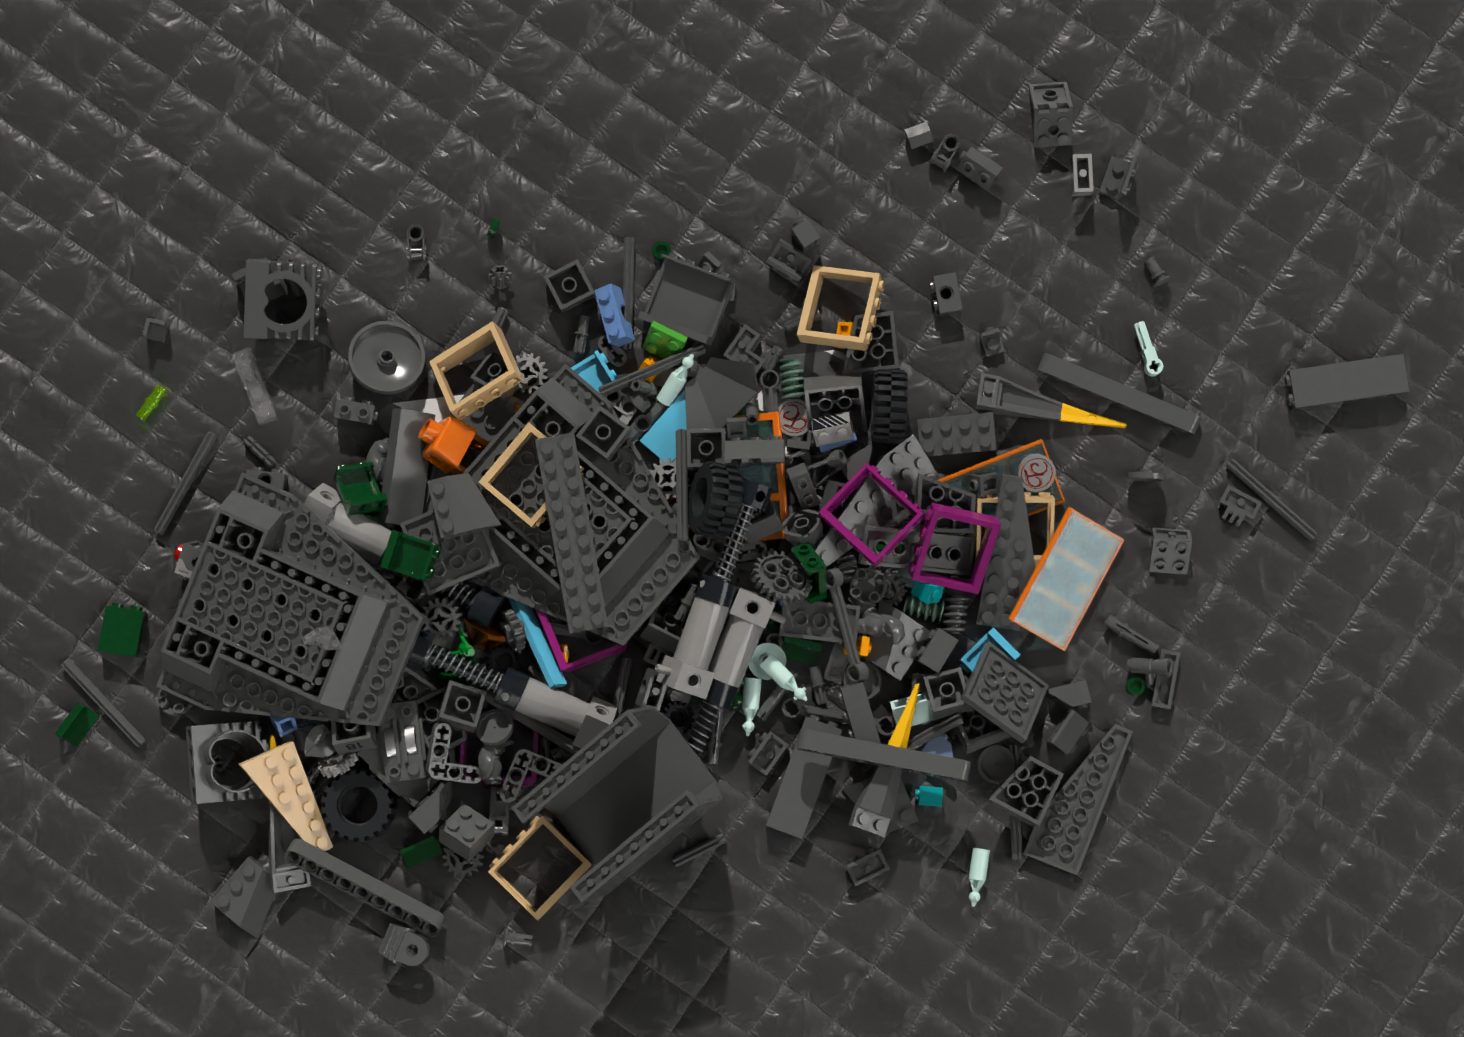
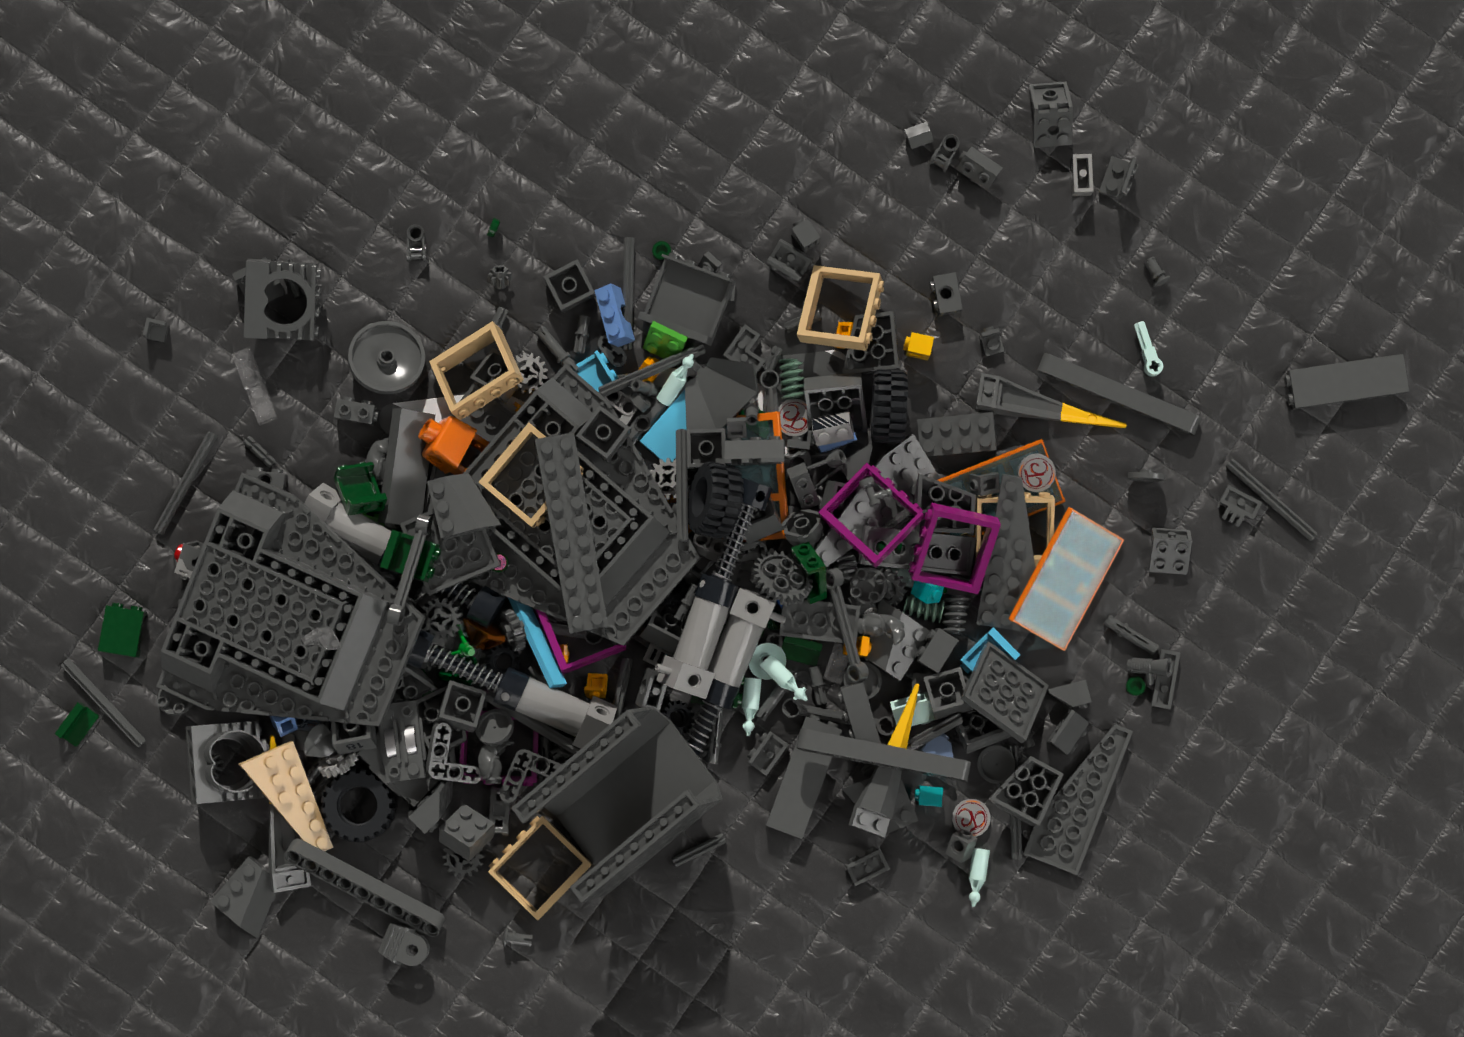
(151, 402): clear neon green pin -> none
(397, 609): none -> dark grey piece
(422, 851): dark green panel -> none
(504, 561): none -> tile
(561, 356): none -> dark grey pin
(596, 685): none -> light orange bracket
(874, 498): none -> dark grey piece
(918, 346): none -> yellow brick
(955, 848): none -> dark grey brick
(971, 816): none -> light grey tile

